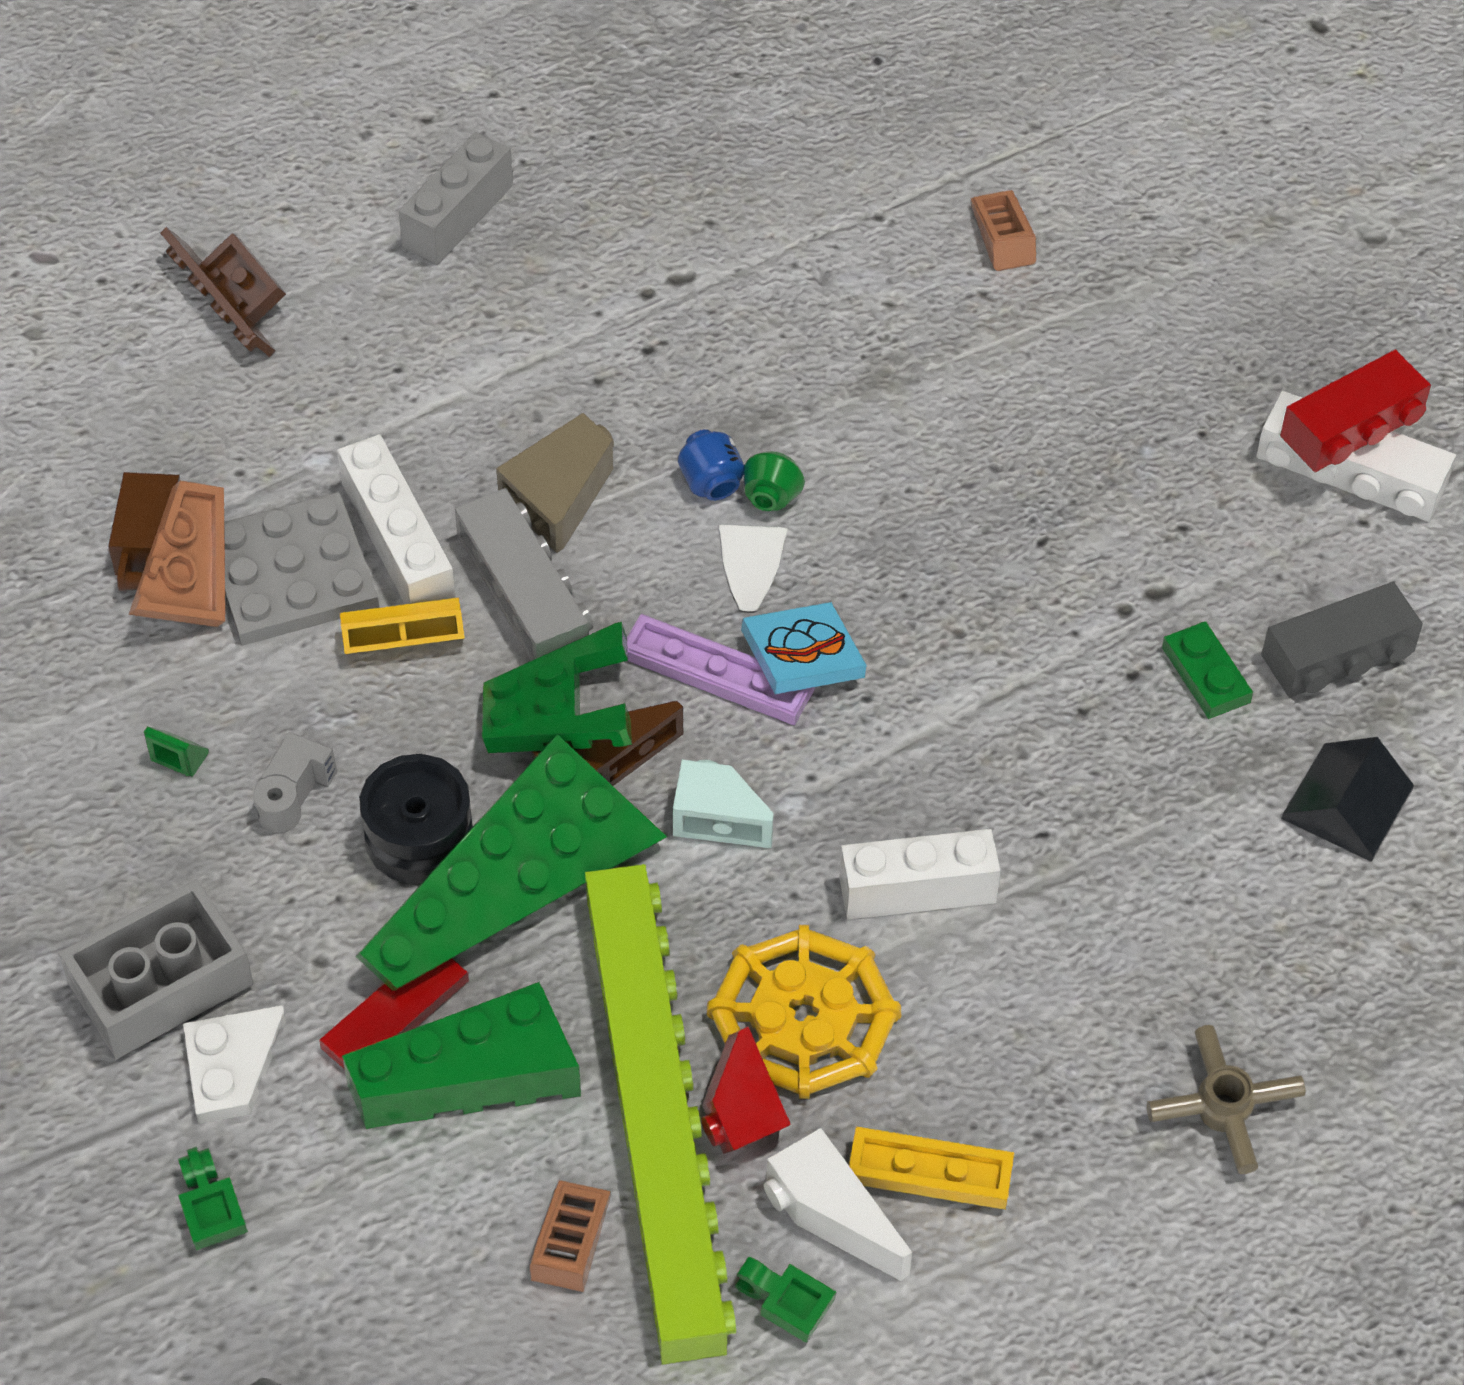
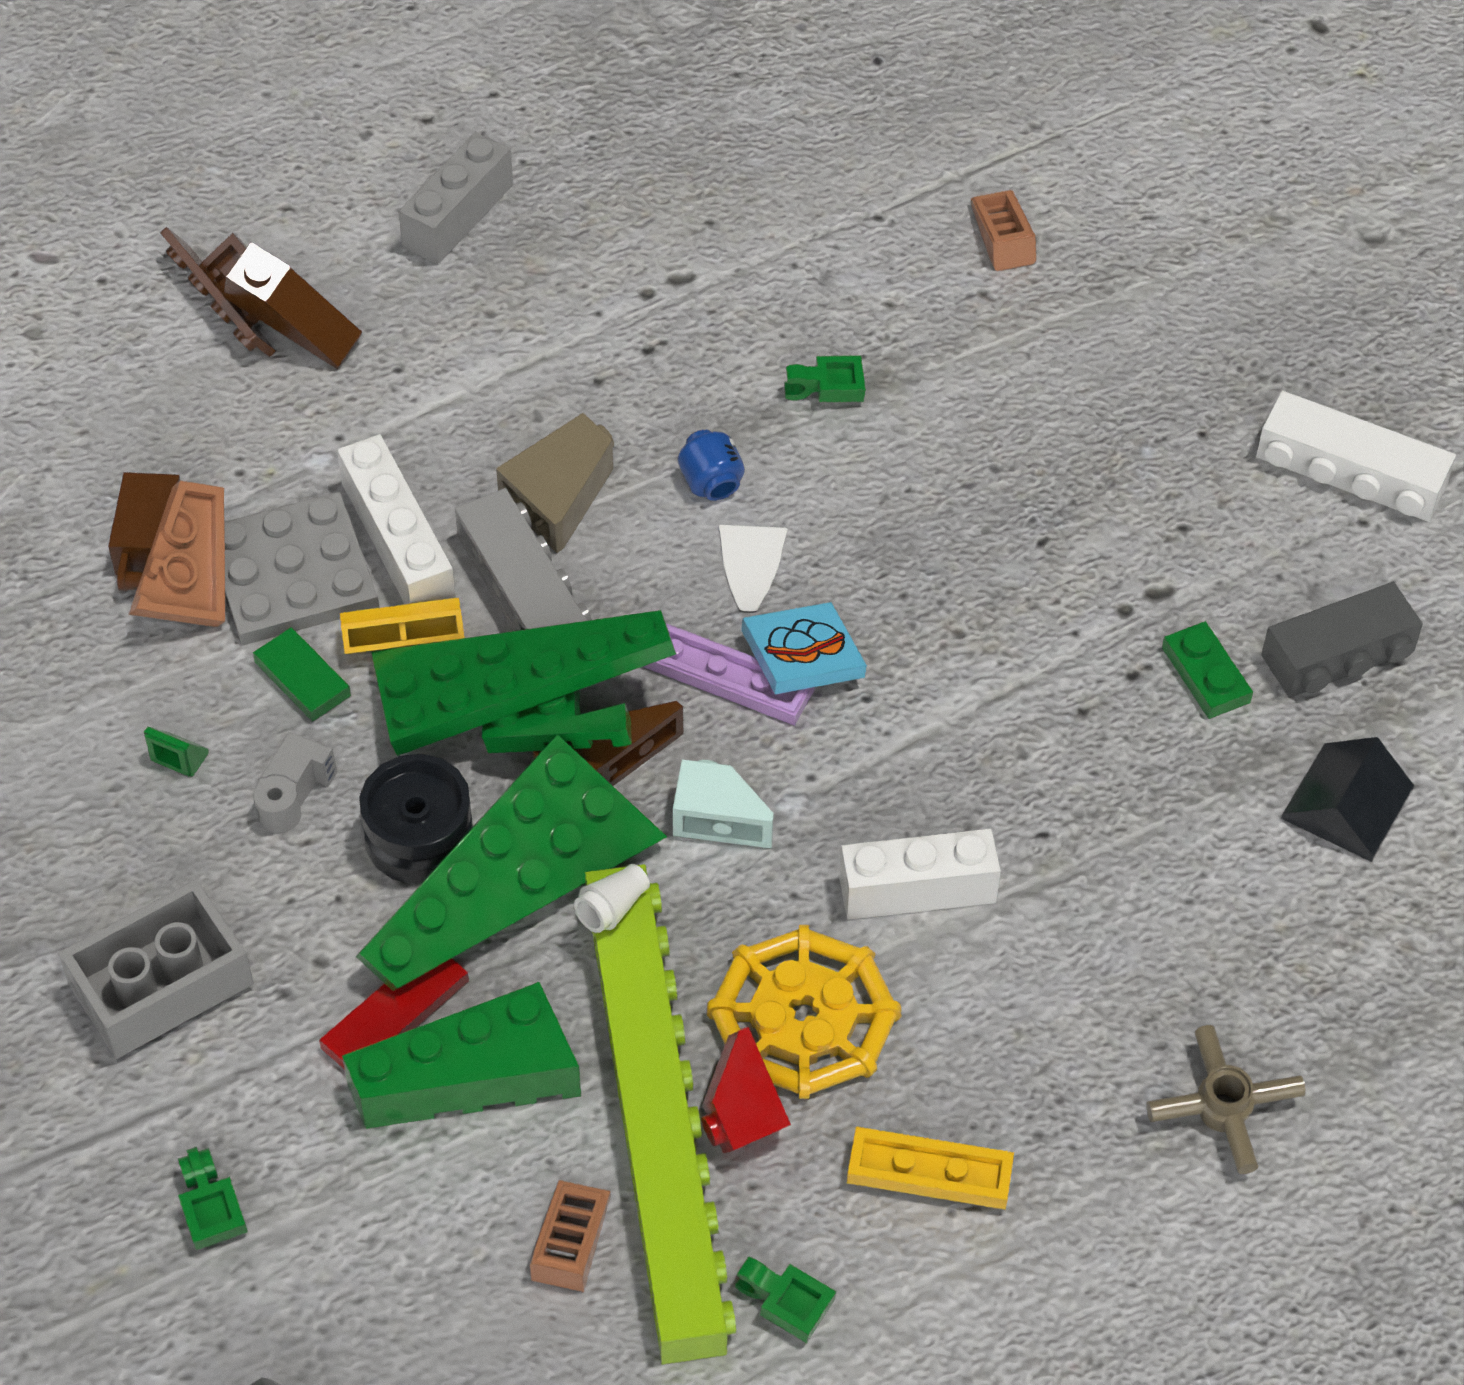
(229, 1060): white wing -> none
(290, 305): none -> reddish brown slope
(302, 674): none -> green tile
(475, 680): none -> green wing
(609, 899): none -> white cone
(772, 480): green cone -> none
(832, 377): none -> green plate
(833, 1204): white slope -> none
(1355, 411): red brick -> none

